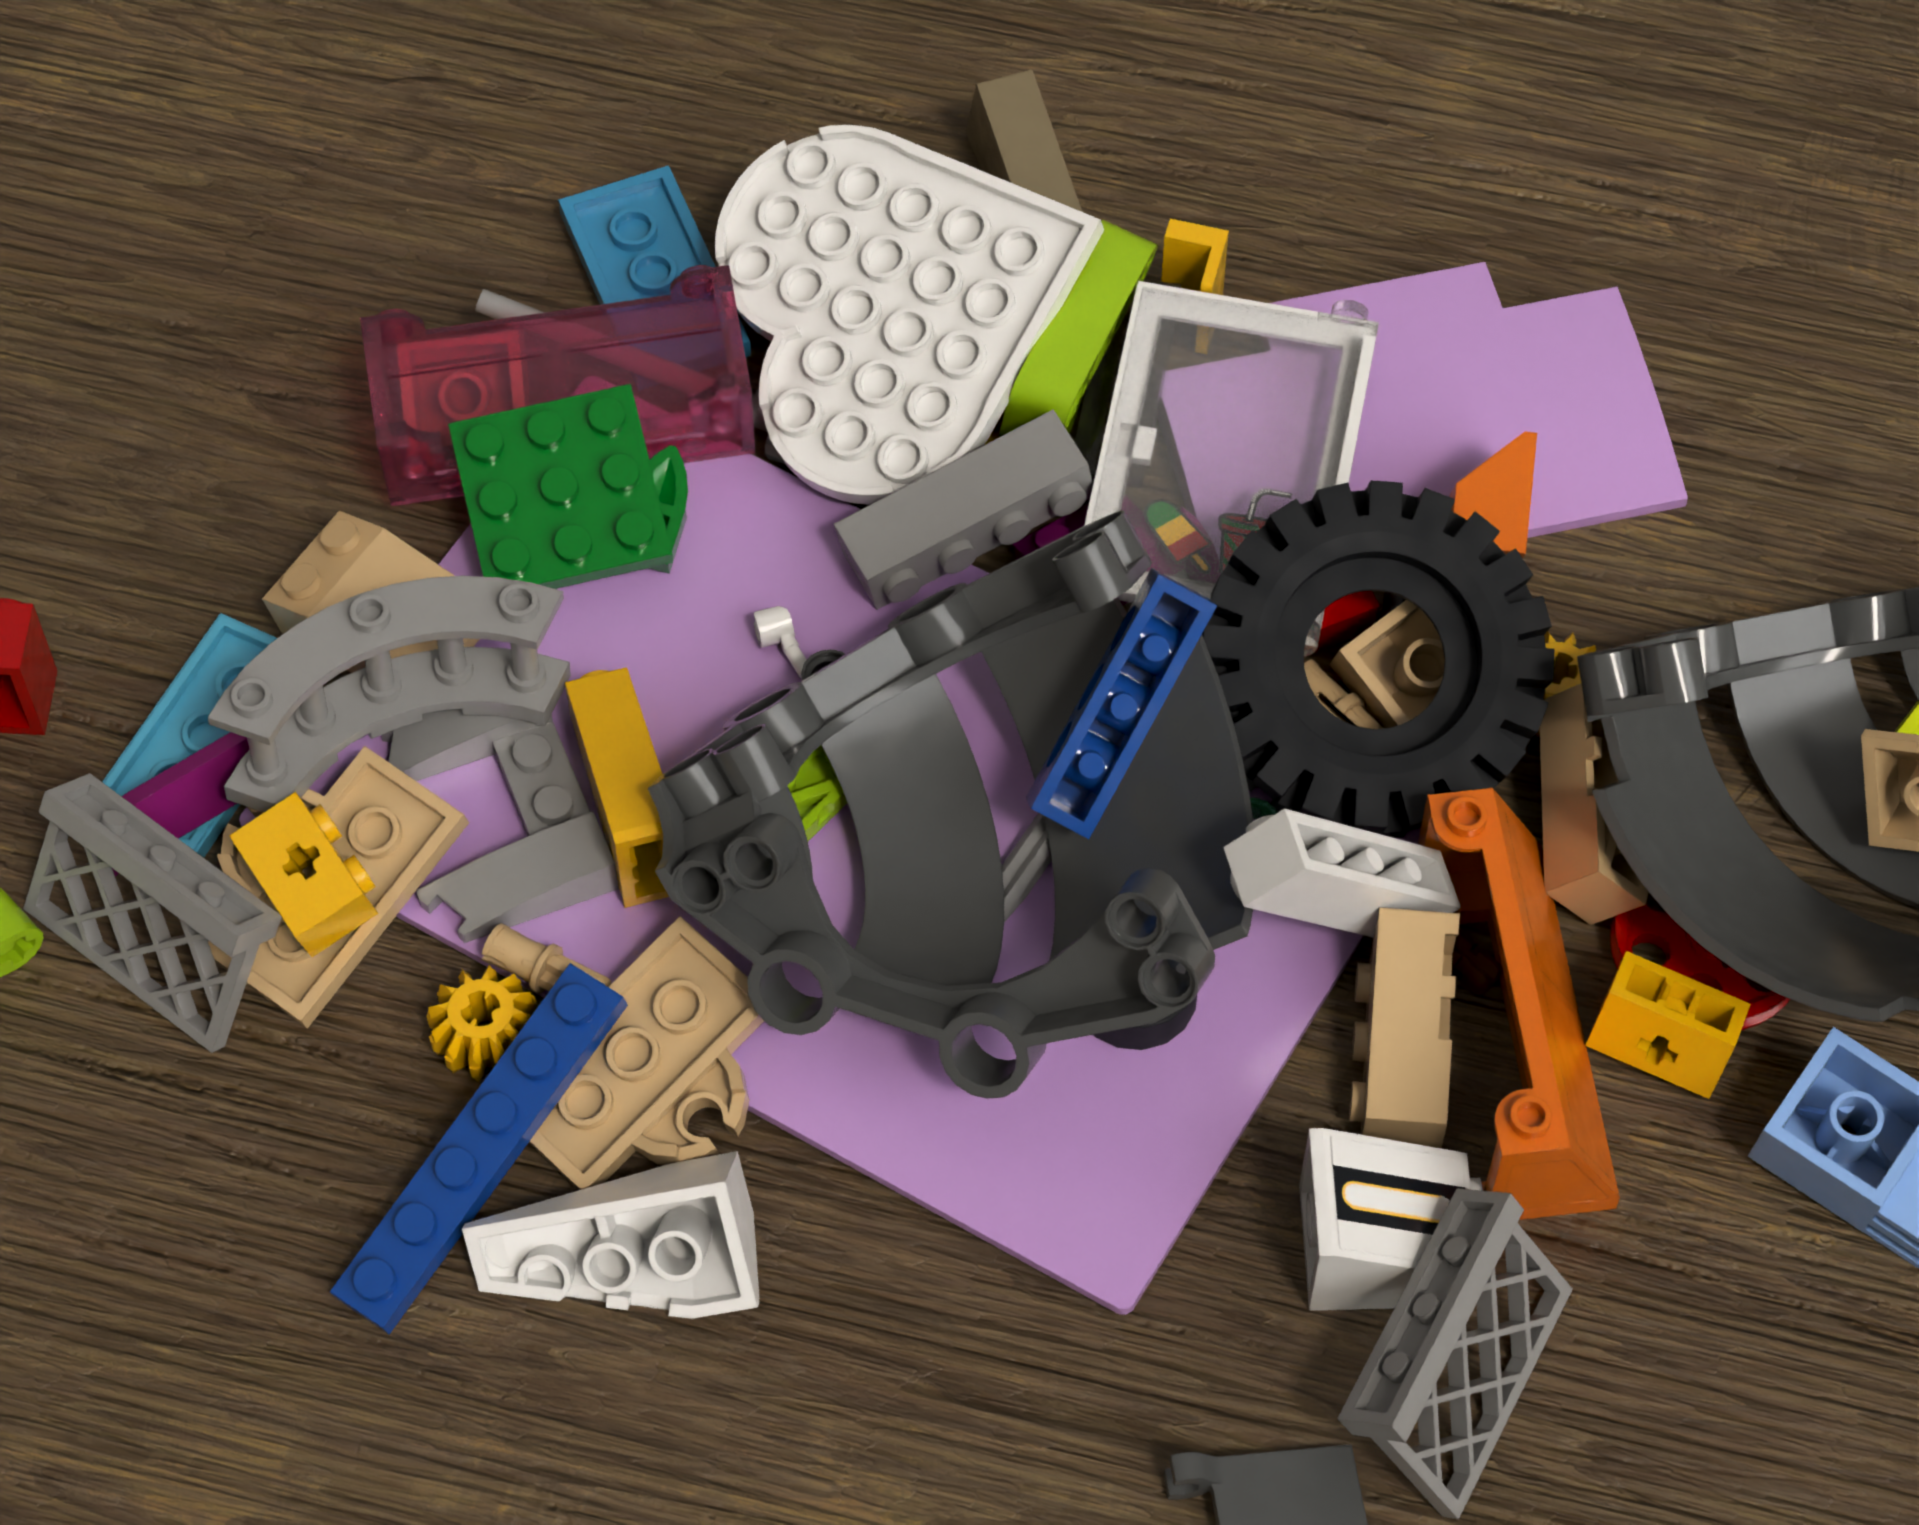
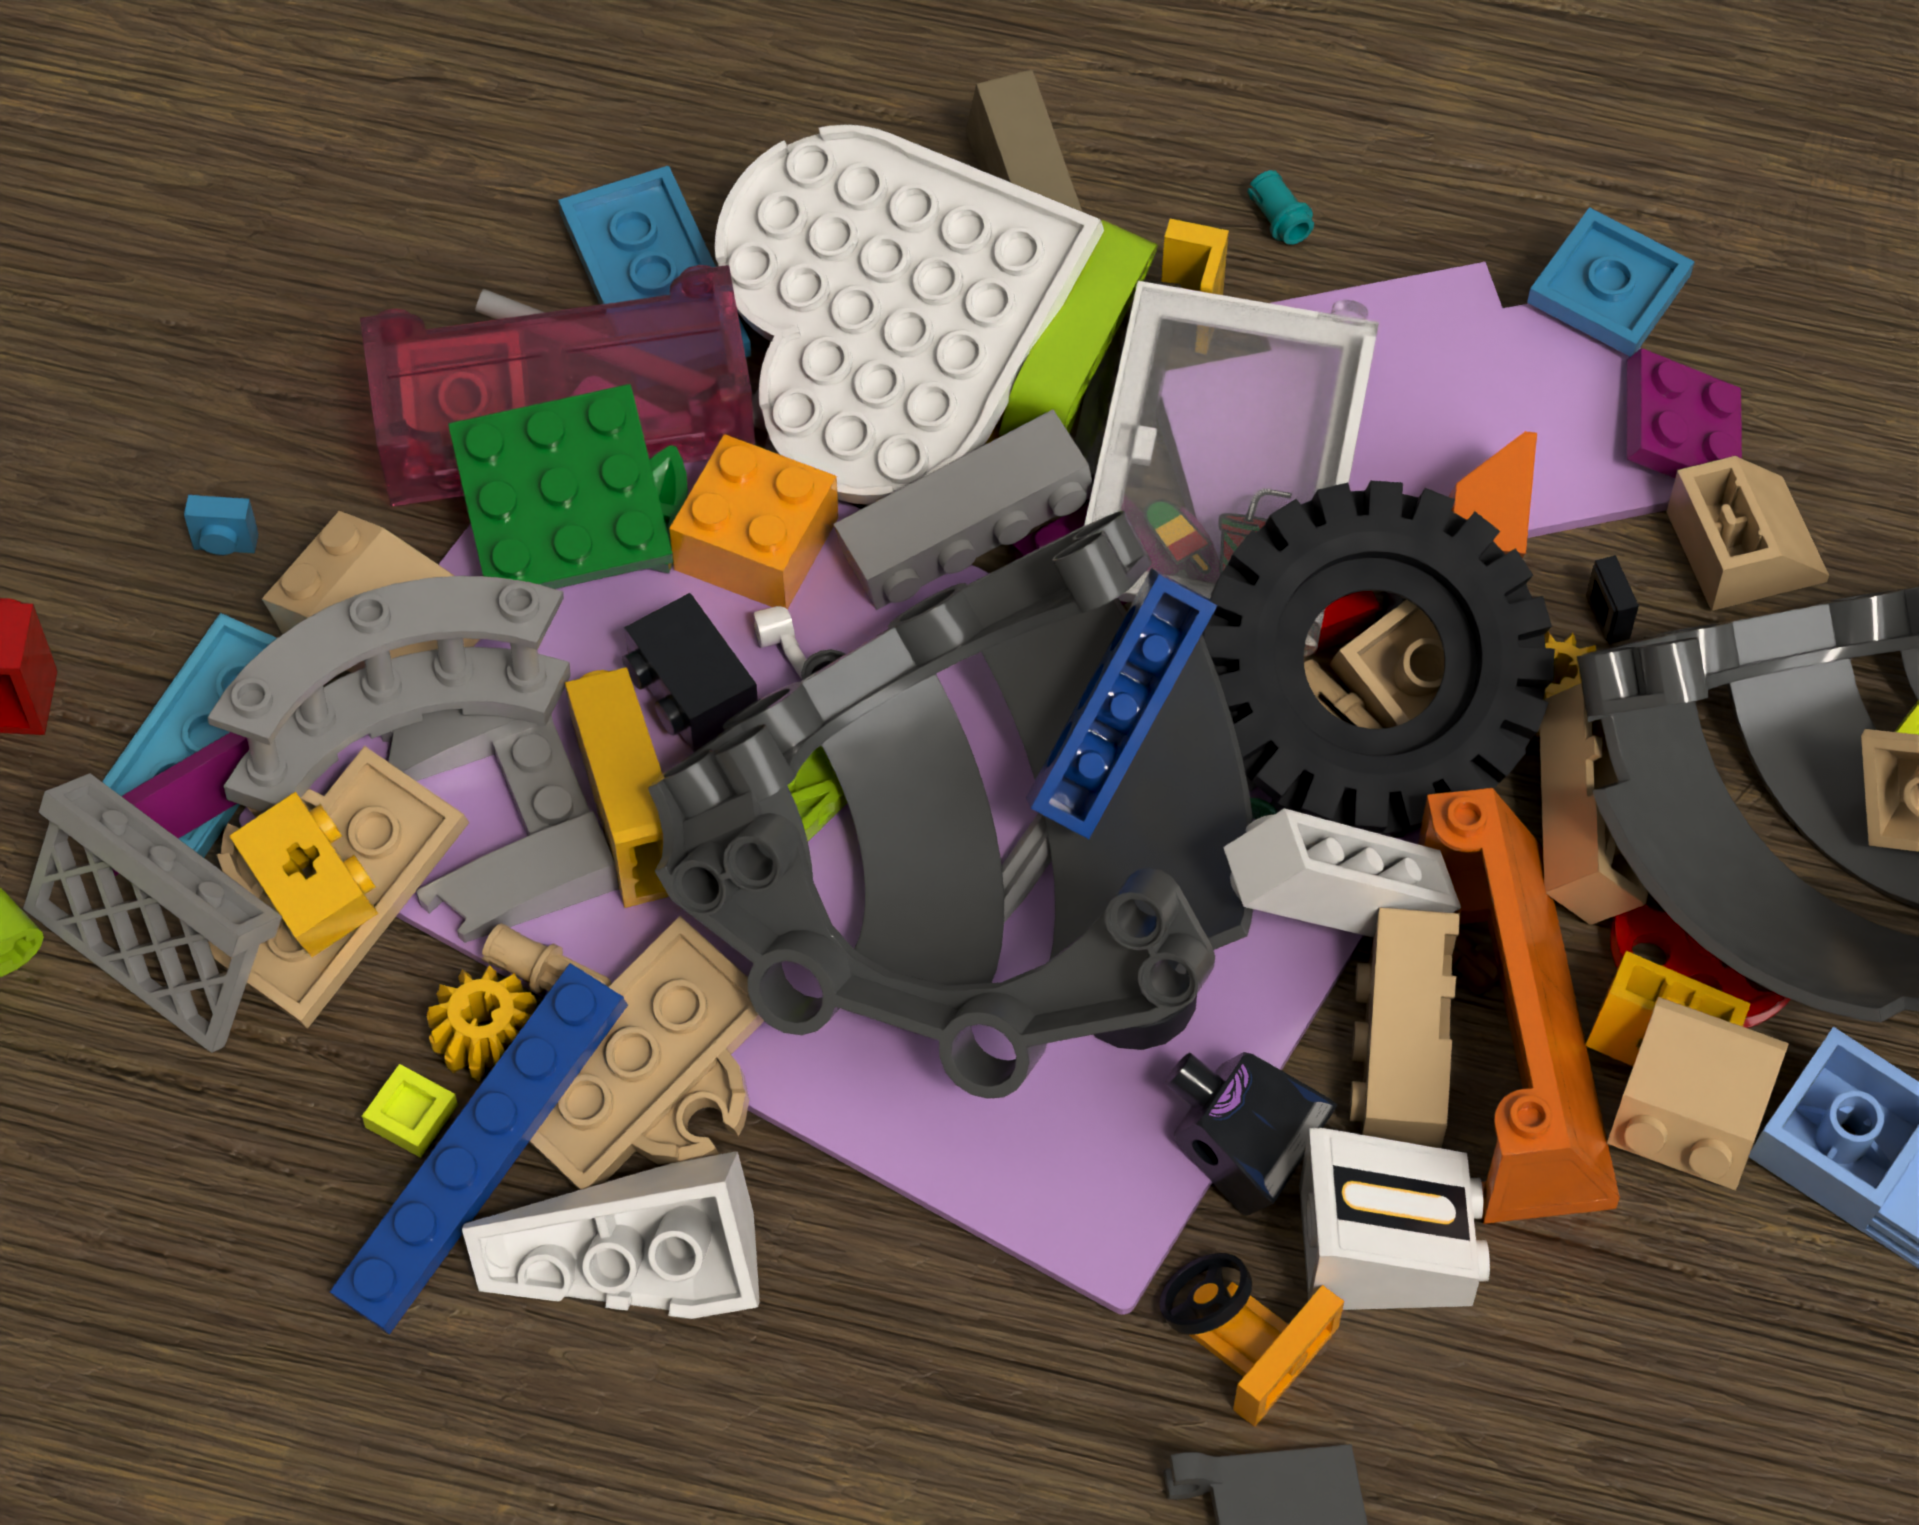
(221, 524): none -> dark azure plate
(409, 1110): none -> neon yellow plate
(687, 671): none -> black brick
(754, 522): none -> light orange brick
(1246, 1125): none -> black torso
(1248, 1333): none -> light orange piece
(1289, 219): none -> teal pin
(1431, 1331): light grey fence -> none
(1610, 282): none -> dark azure plate
(1612, 600): none -> black tile
(1679, 415): none -> magenta plate
(1697, 1093): none -> tan slope
(1742, 532): none -> tan slope

